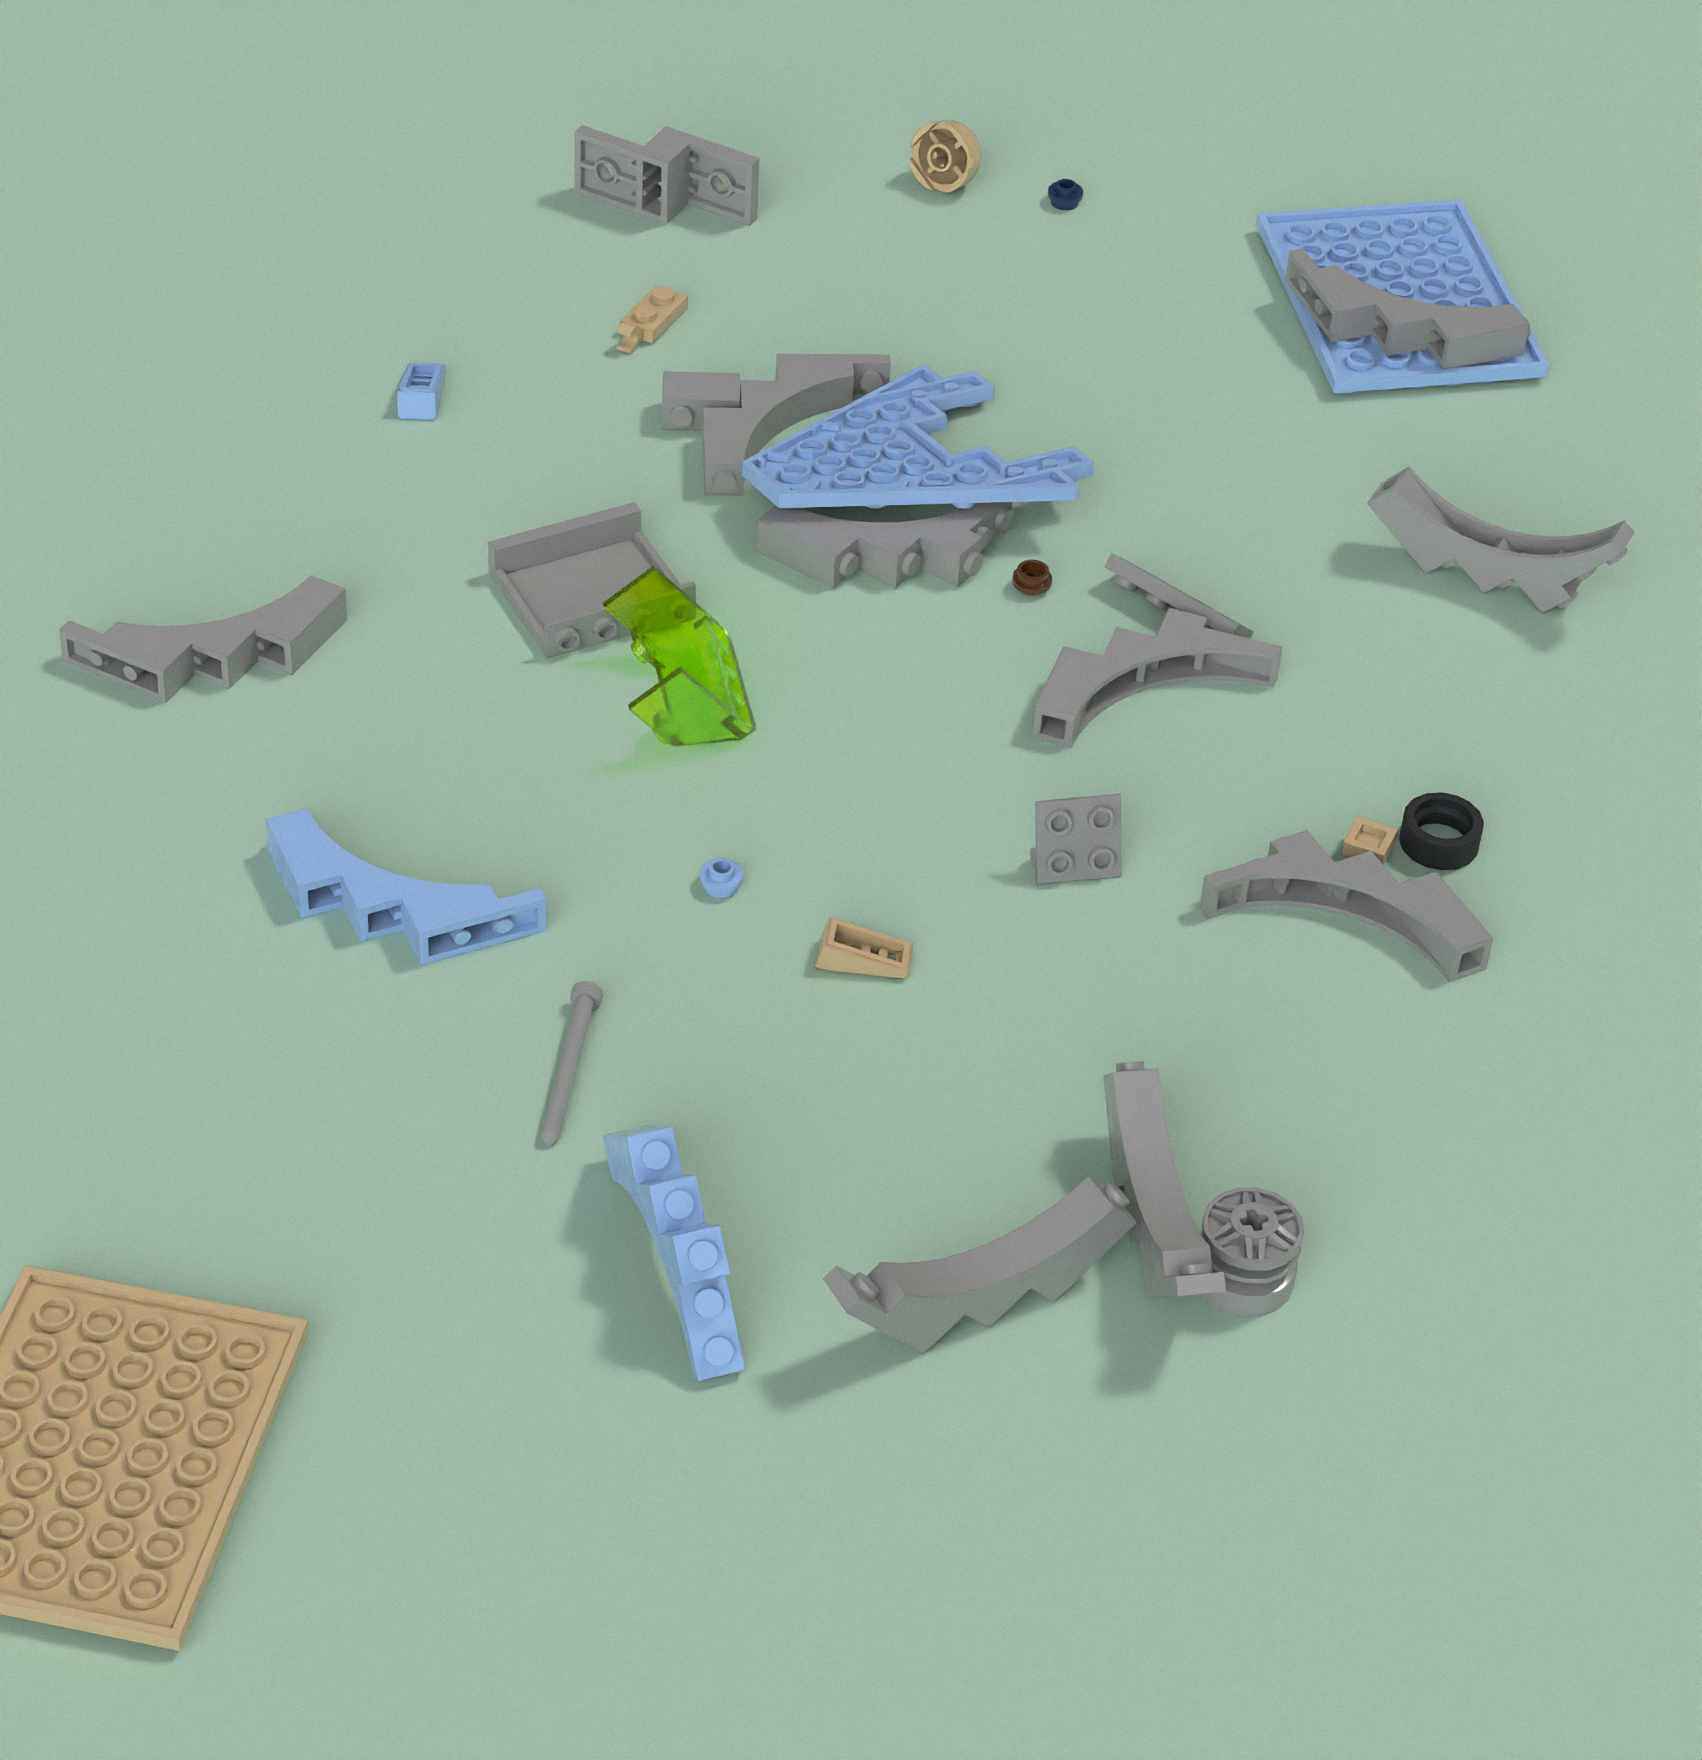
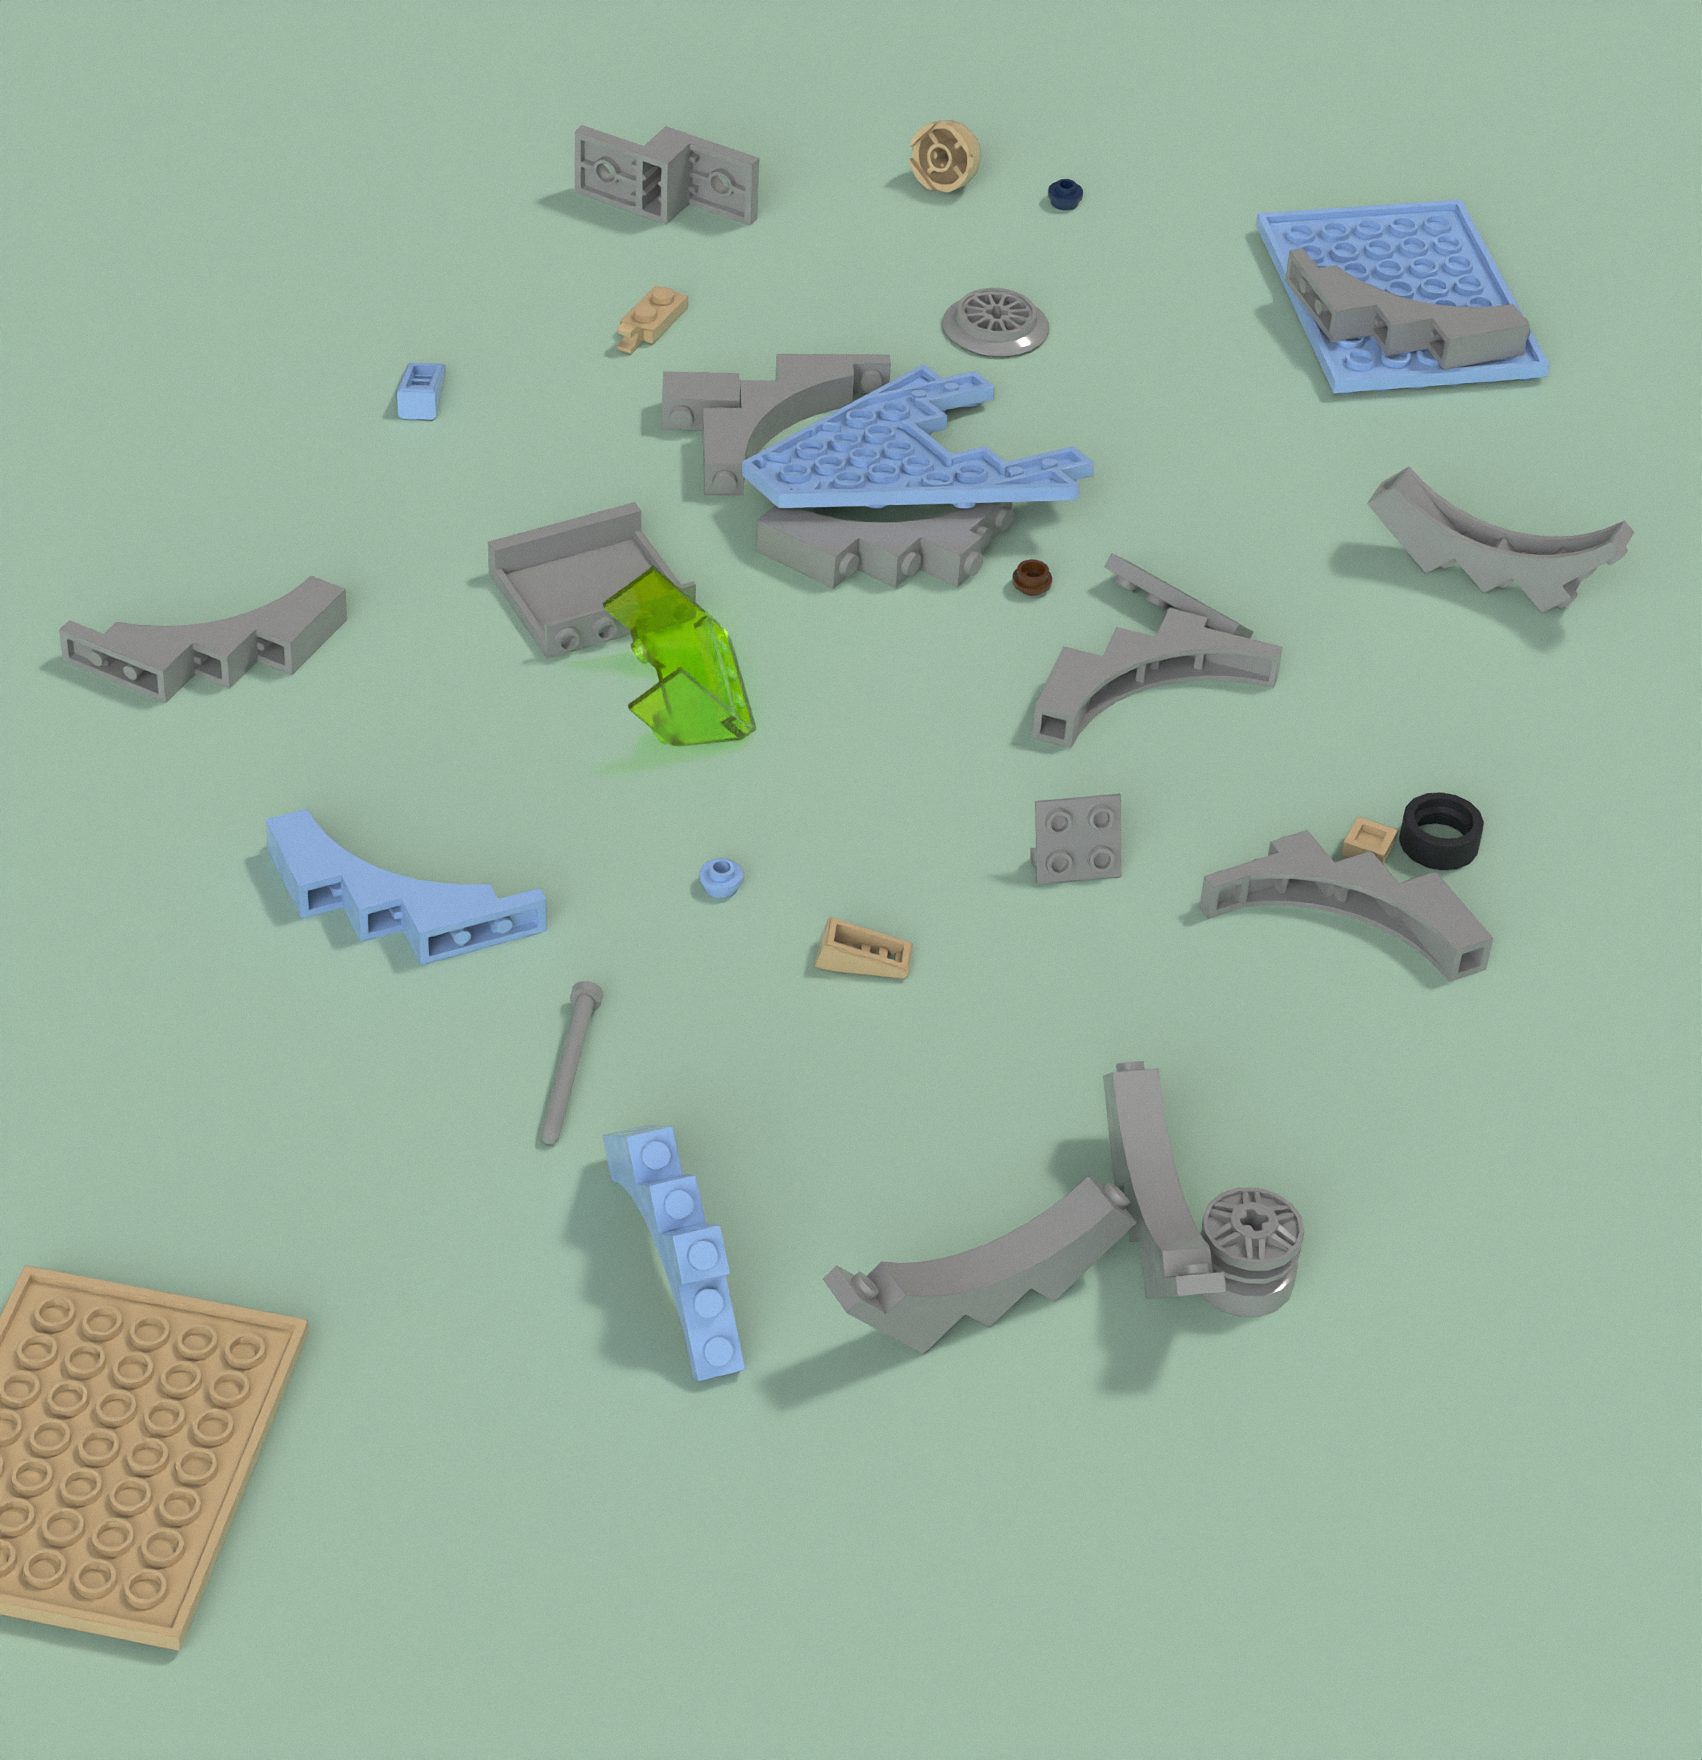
(995, 323): none -> light grey piece

